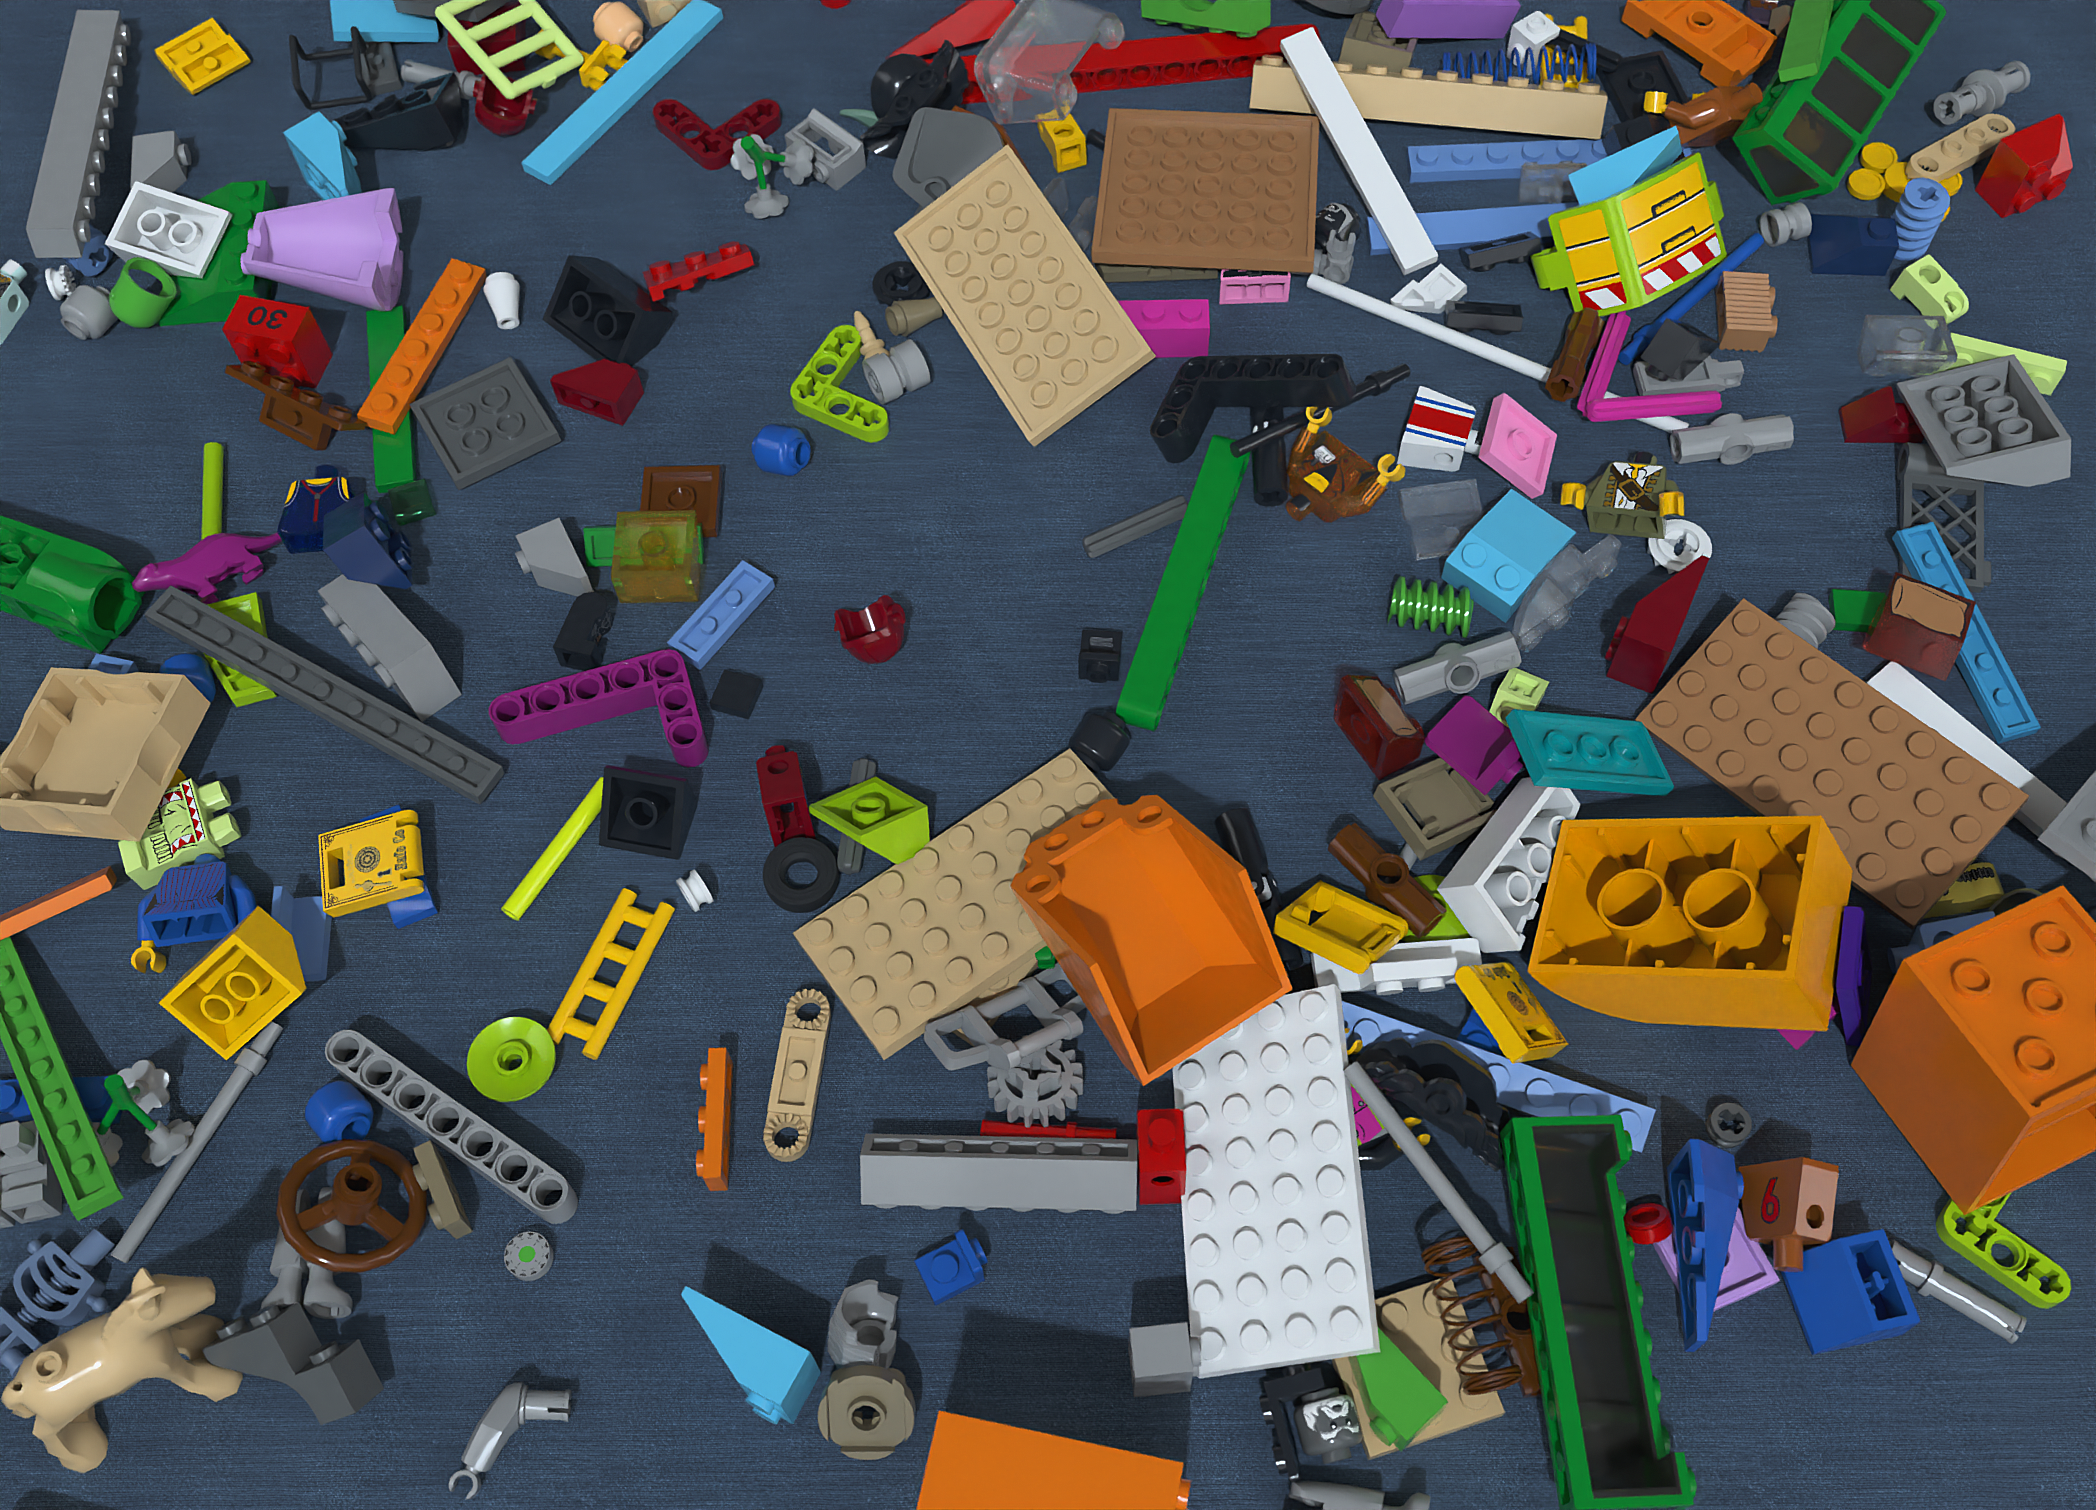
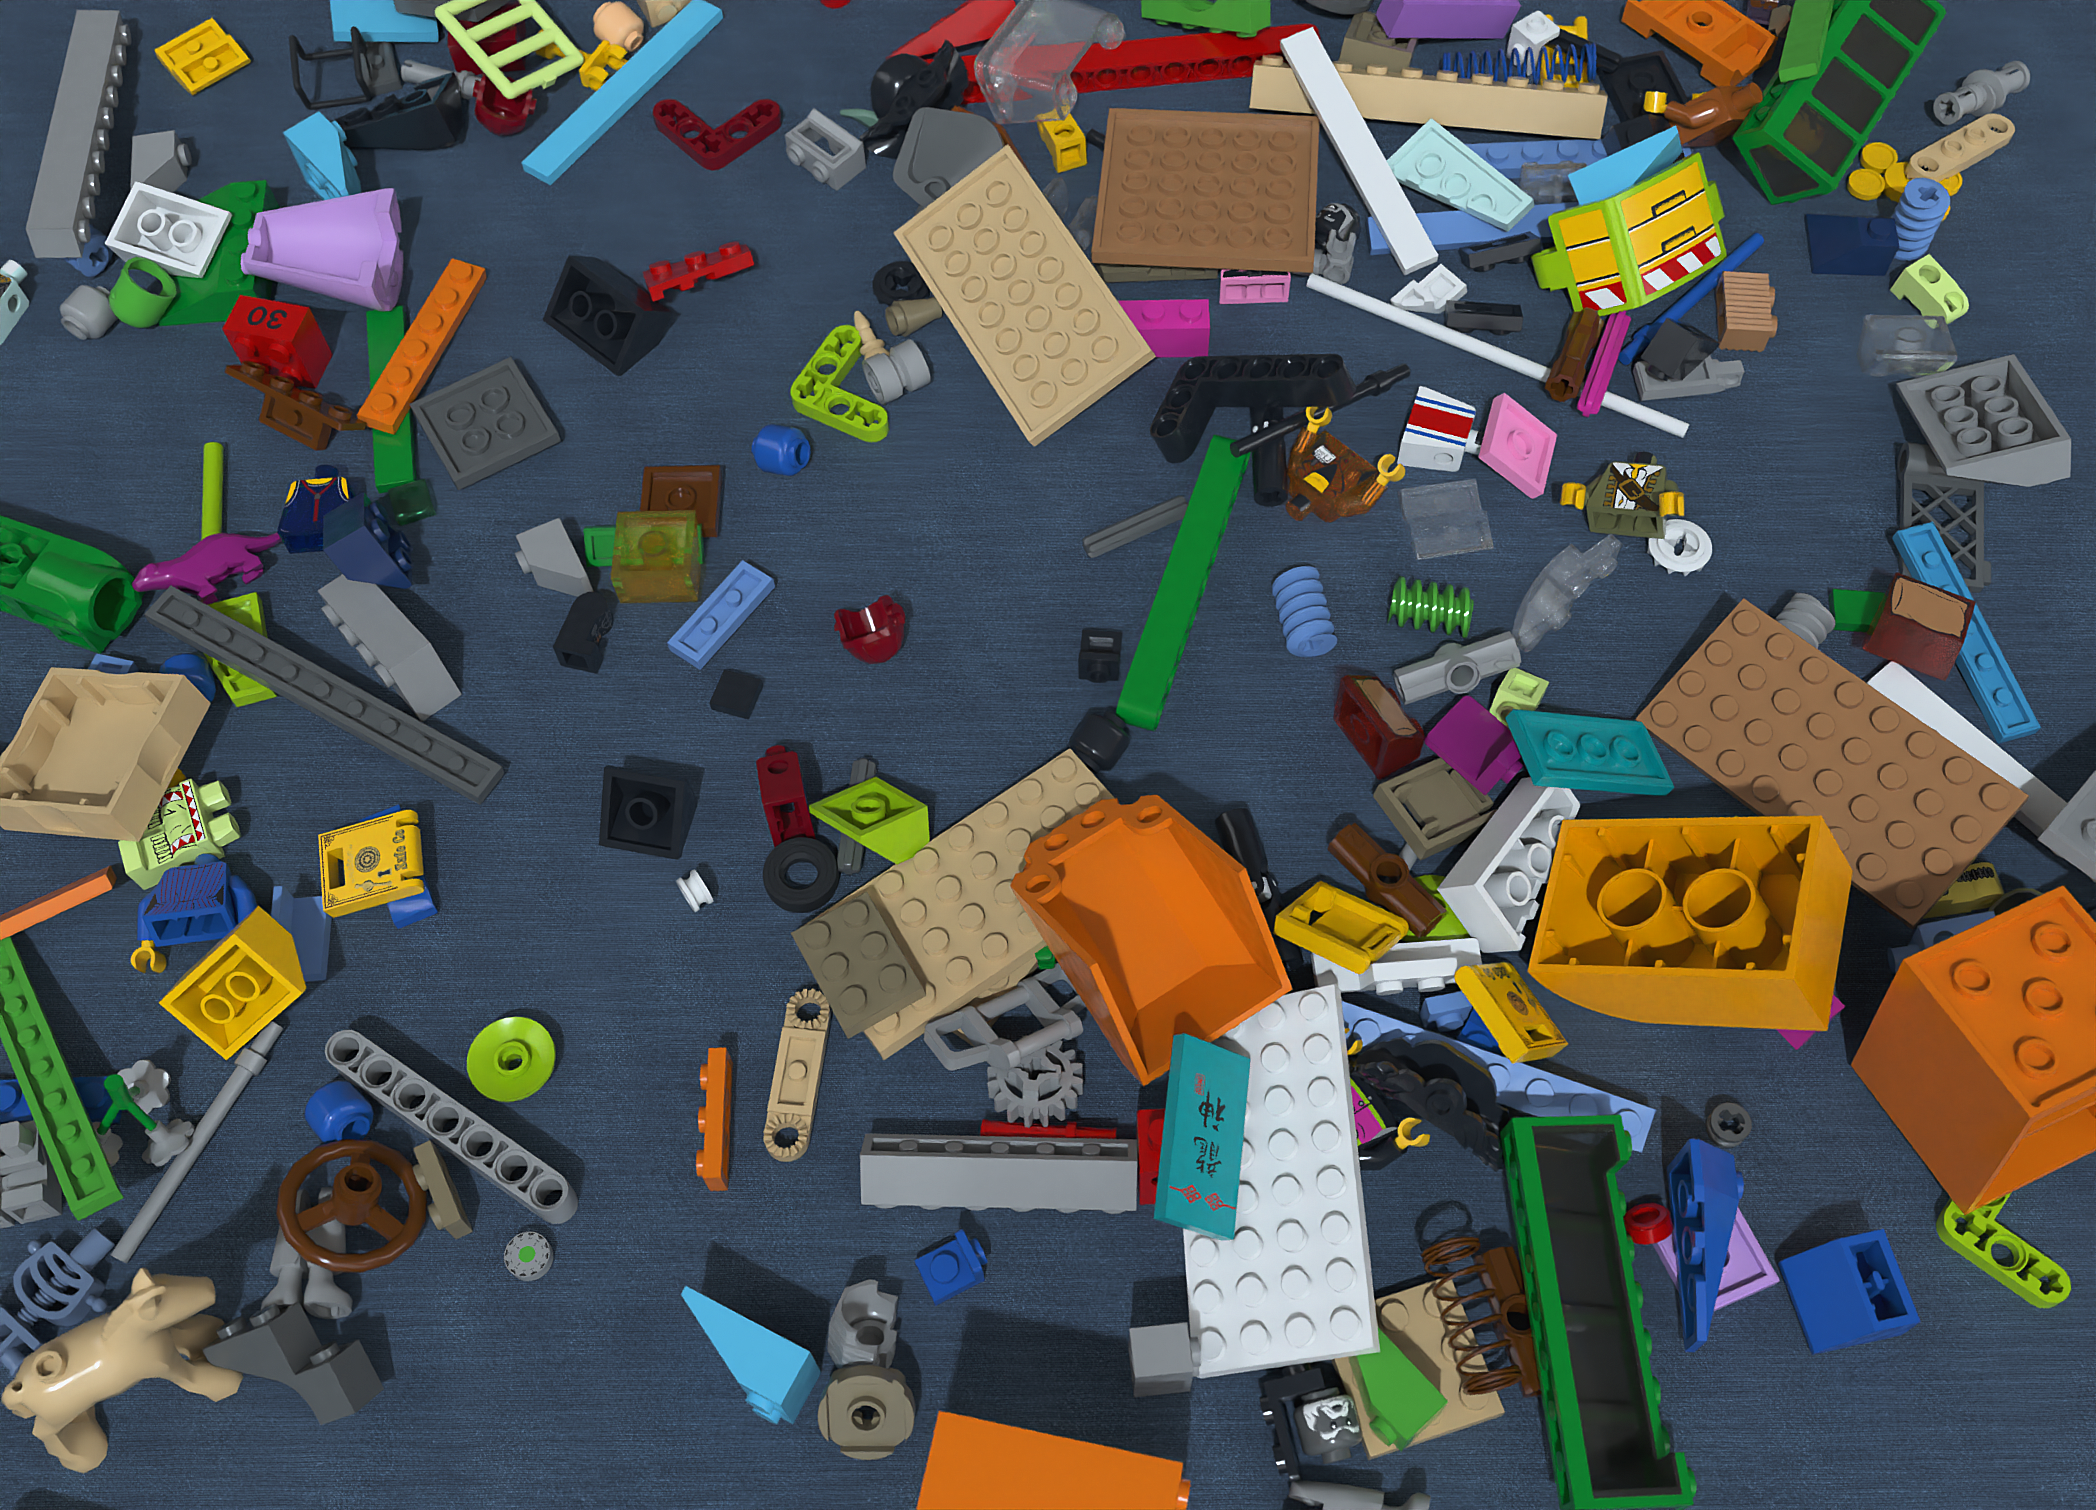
(60, 282): white bush -> none
(501, 1420): light grey arm -> none
(503, 296): white cone -> none
(555, 853): neon yellow piece -> none
(600, 389): dark red slope -> none
(612, 700): magenta beam -> none
(616, 997): yellow bar -> none
(754, 159): light grey plant -> none
(858, 965): none -> dark tan plate
(1202, 1138): none -> teal tile
(1303, 612): none -> medium blue piece
(1445, 1011): none -> medium blue plate
(1455, 175): none -> light aqua wing
(1494, 1256): light grey bar -> none
(1506, 554): medium azure slope -> none
(1648, 637): dark red slope -> none
(1653, 406): dark pink axle -> none
(1731, 439): light grey piece -> none
(1779, 225): light grey wheel -> none
(1789, 1206): dark orange torso -> none
(1854, 975): dark purple tile -> none
(1878, 420): dark red slope -> none
(1933, 1280): light grey pin -> none
(2027, 168): red slope -> none
(2042, 369): yellowish green plate -> none

